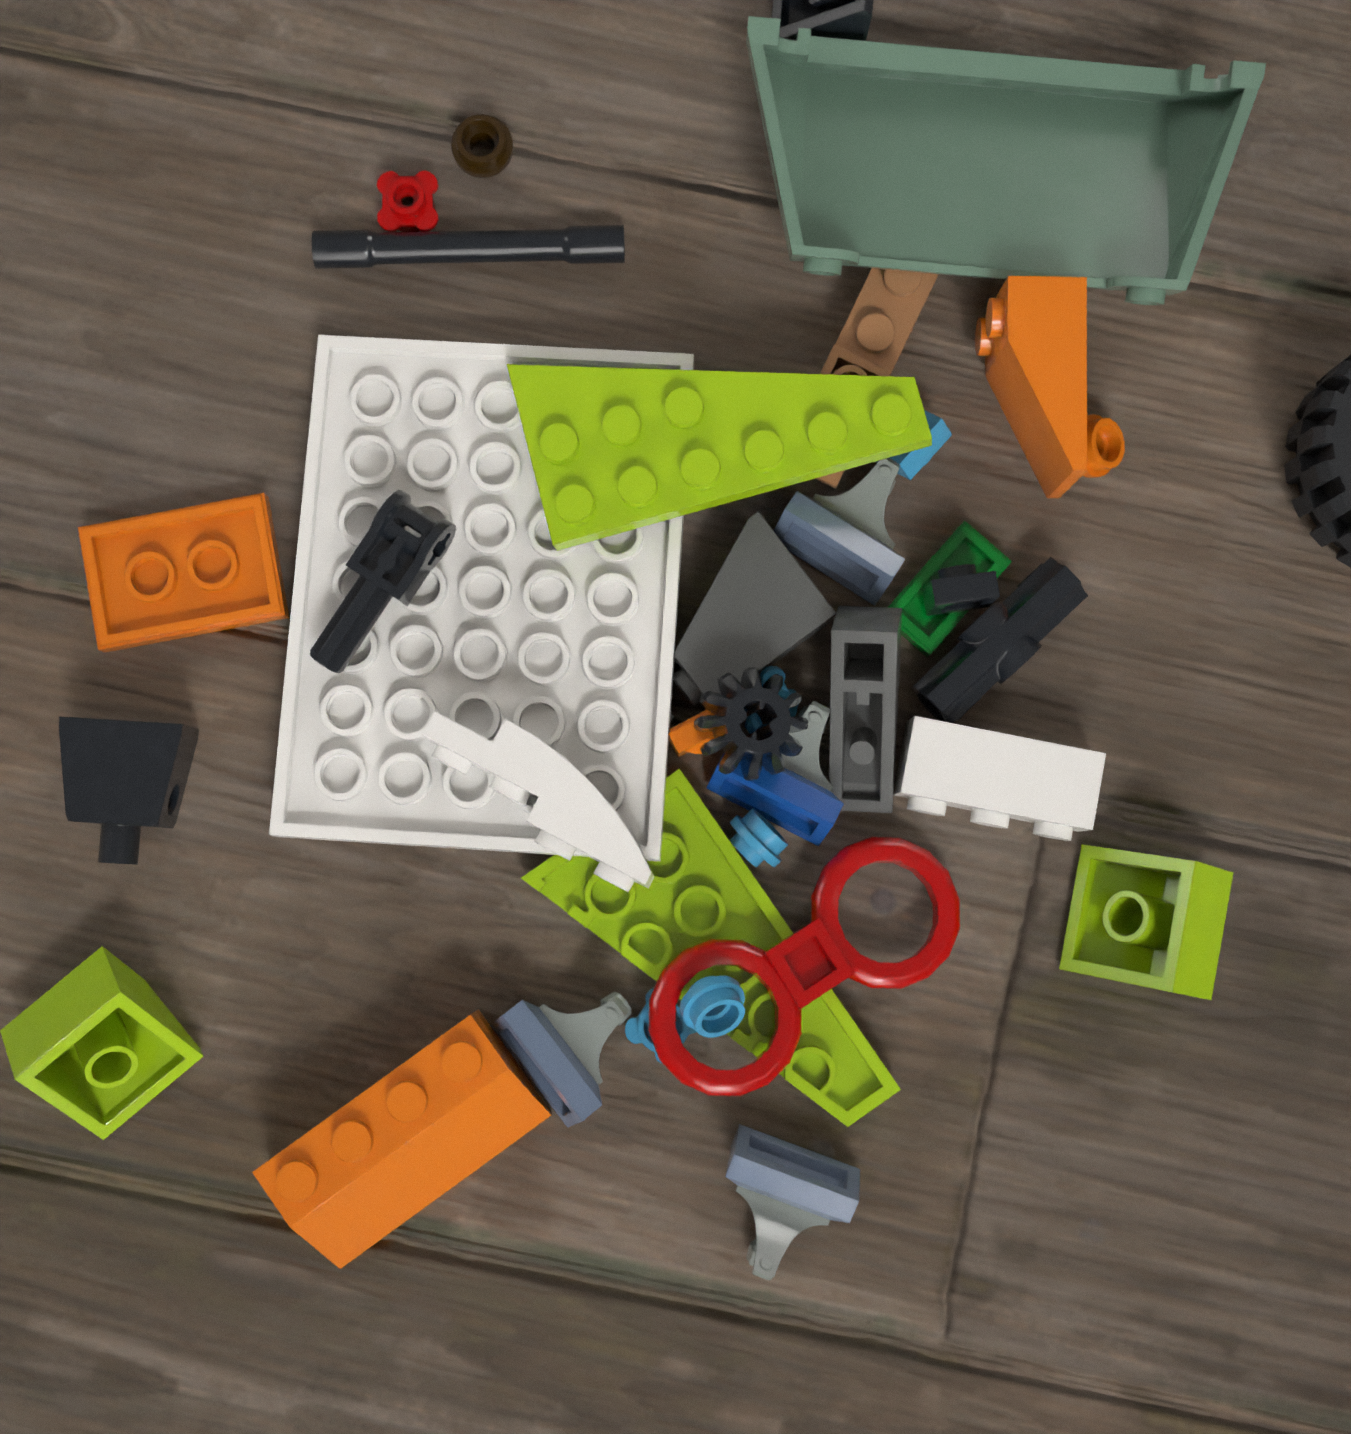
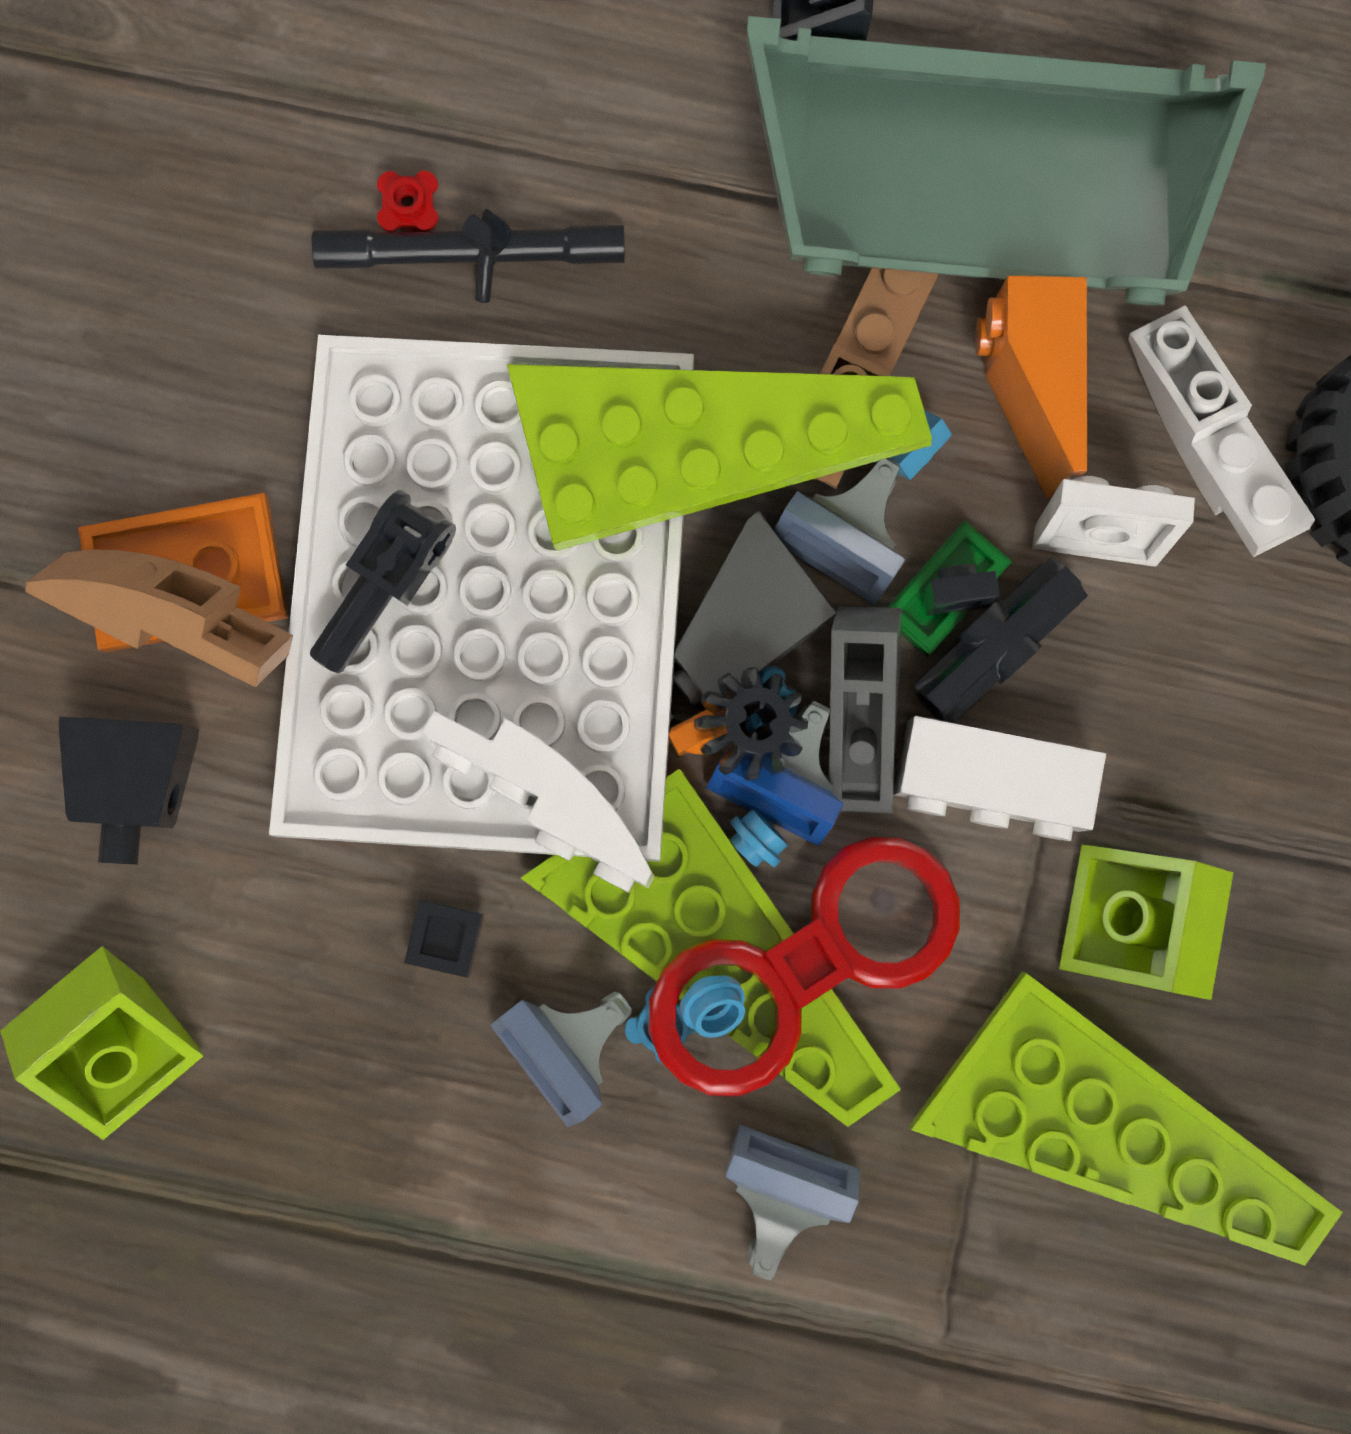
(158, 597): none -> medium nougat slope
(403, 1142): orange slope -> none
(444, 938): none -> black plate
(479, 129): dark brown plate -> none
(491, 238): none -> black hand
(1087, 1112): none -> lime wing
(1104, 445): orange plate -> none
(1113, 521): none -> white plate
(1213, 434): none -> white slope

